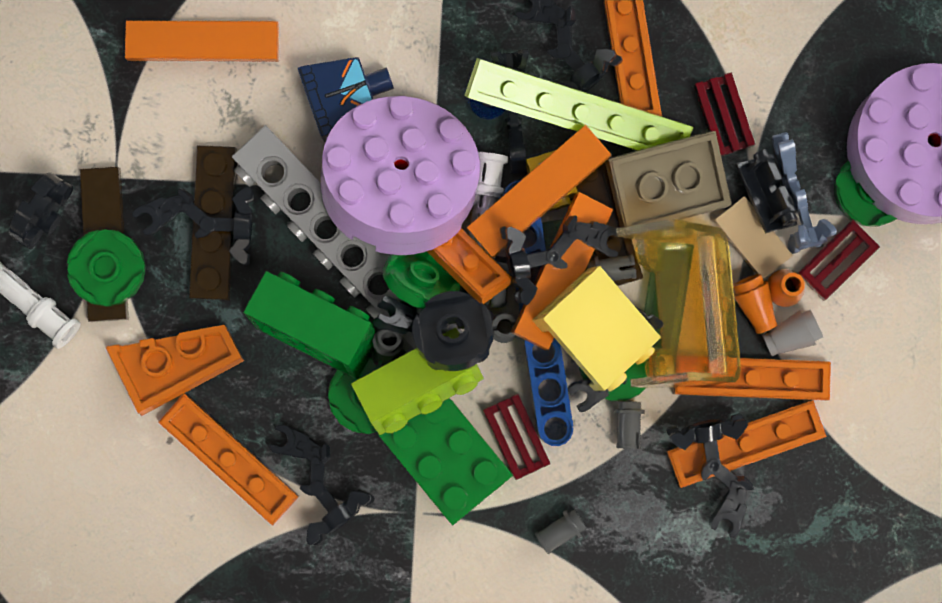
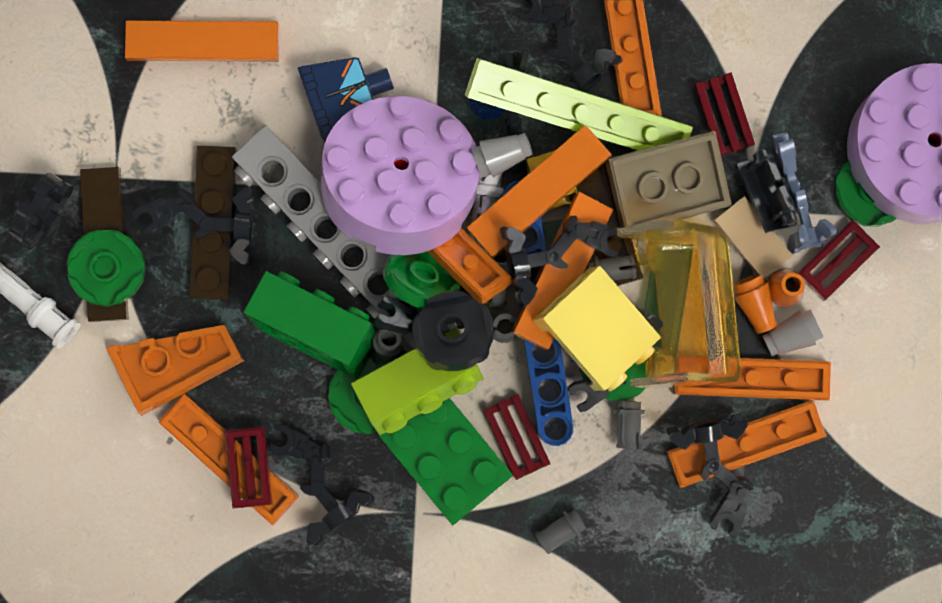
(252, 499): none -> dark red tile
(501, 153): none -> light grey cone

